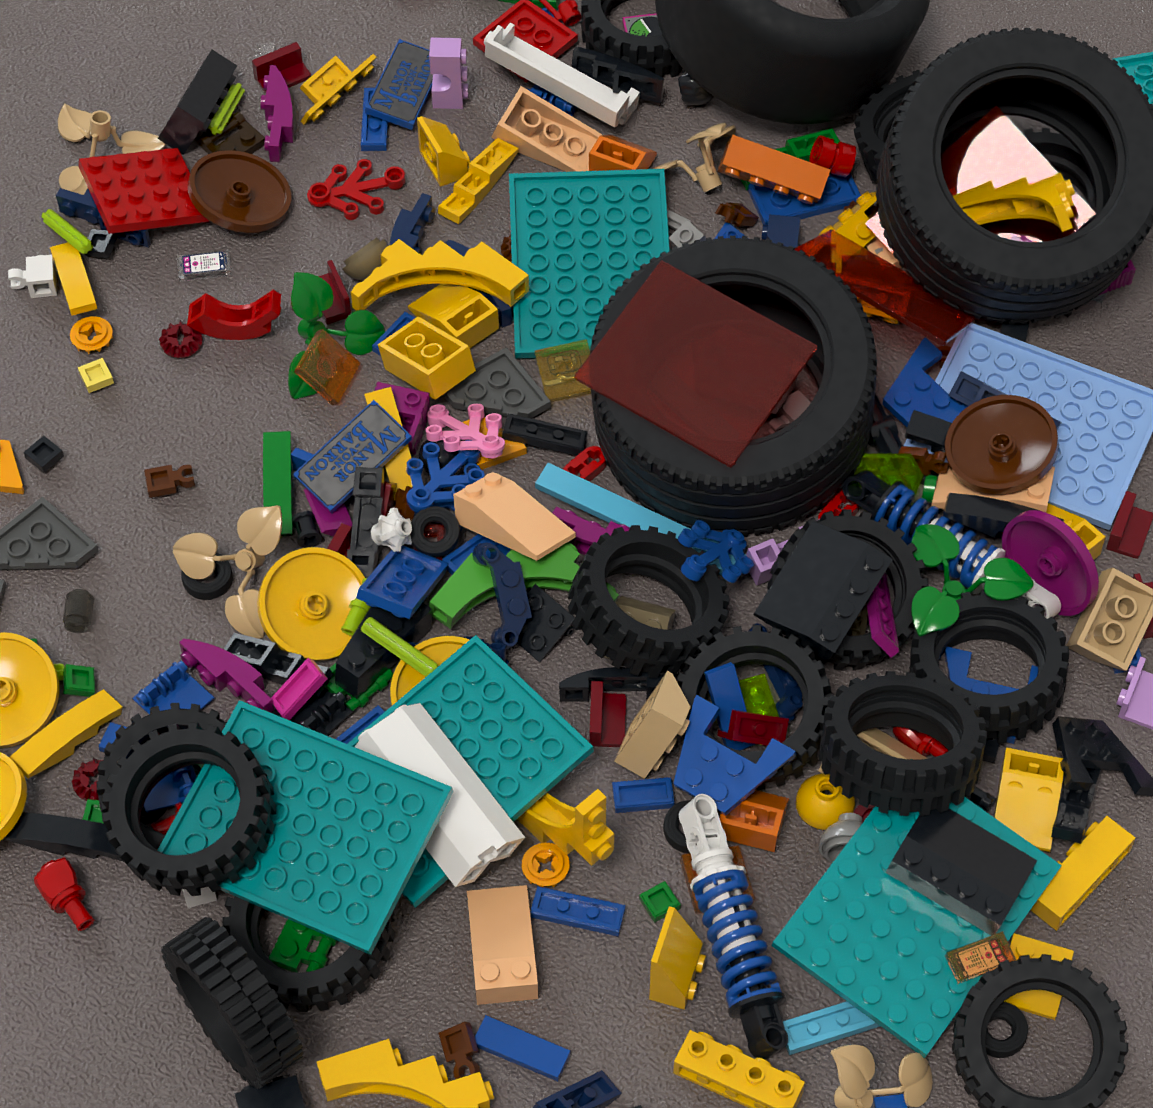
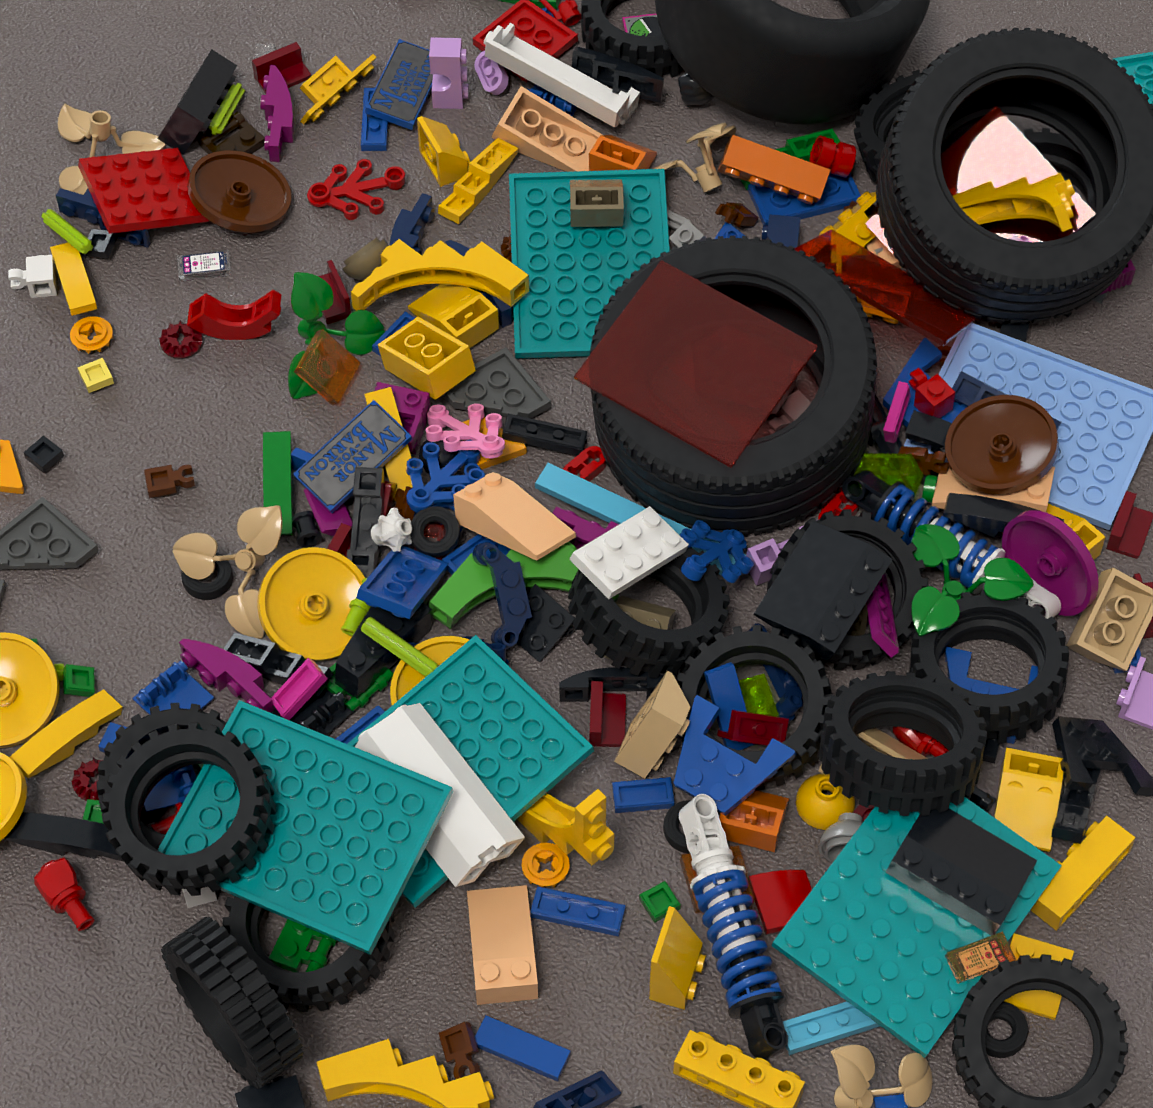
(78, 611): clear smoke brick -> none
(491, 74): none -> lavender plate
(557, 370): clear yellow tile -> none
(596, 203): none -> dark tan slope
(629, 552): none -> white plate
(779, 896): none -> red slope
(897, 412): none -> dark pink tile
(931, 395): none -> red brick

